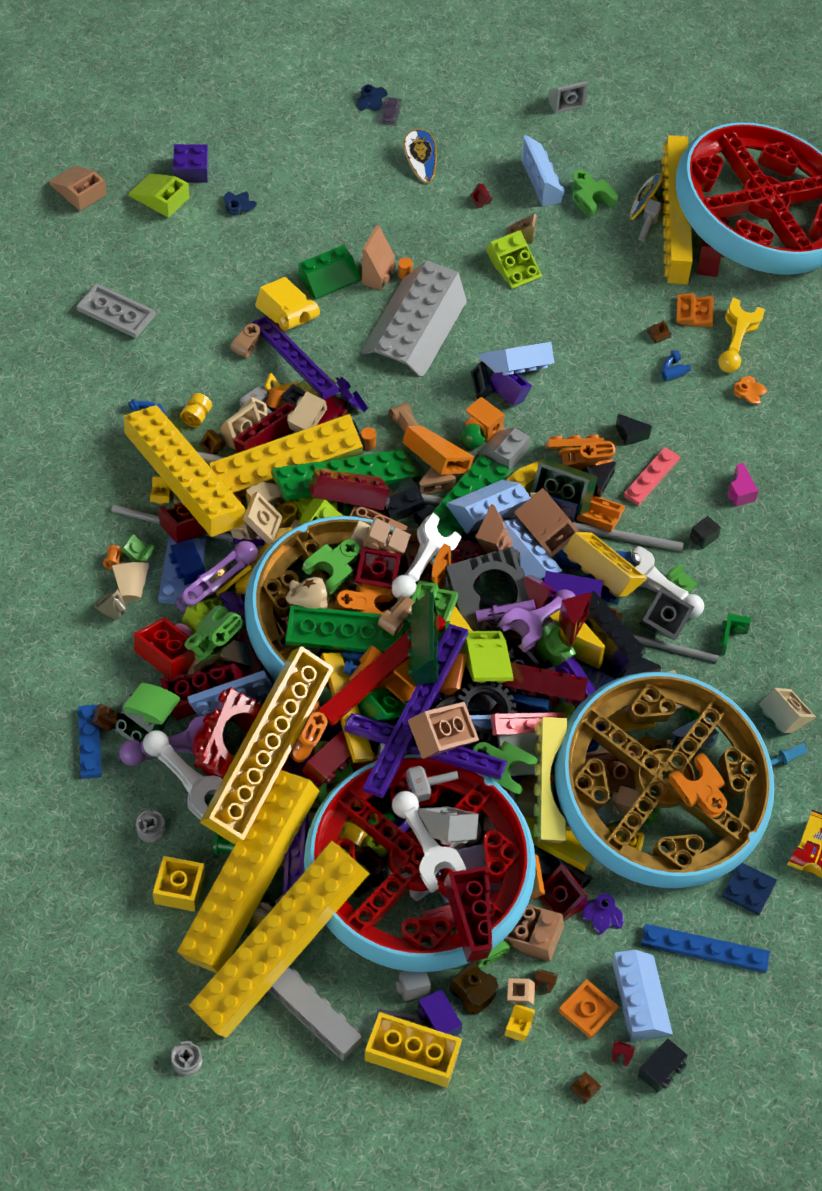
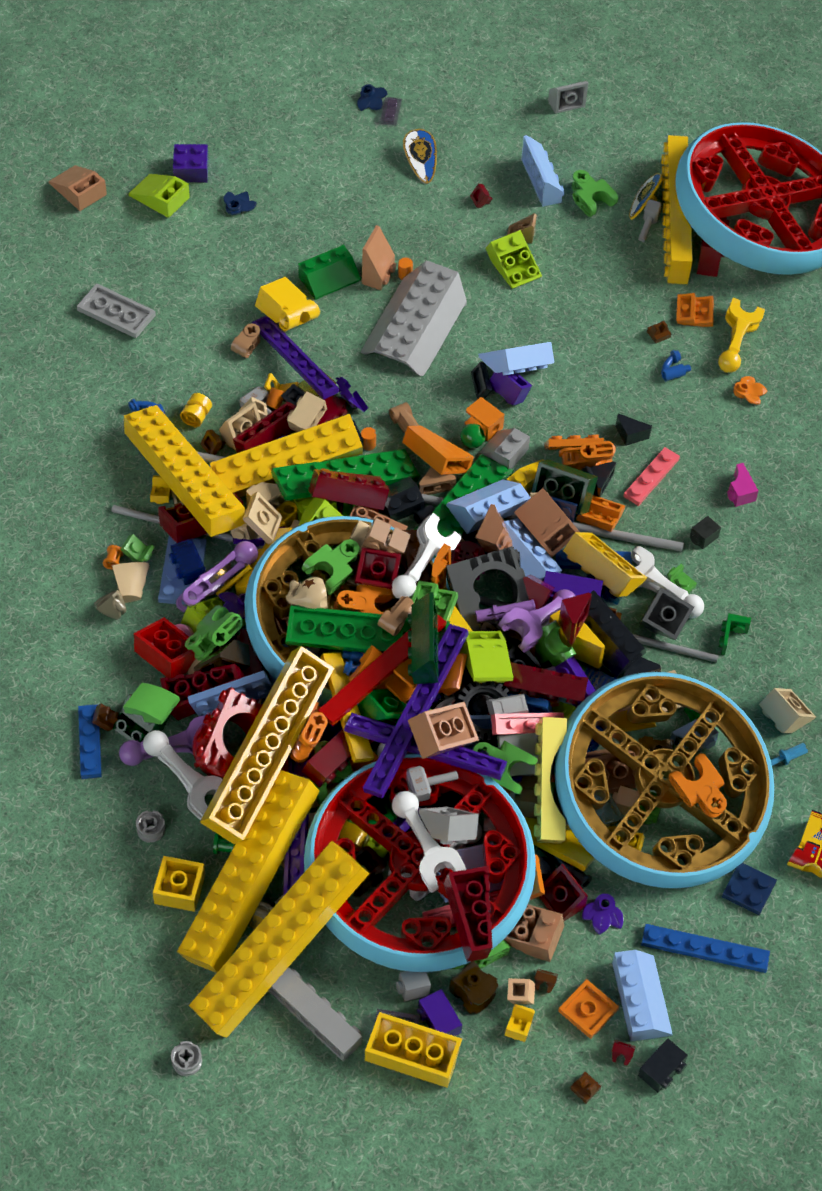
(508, 705): none -> light grey tile

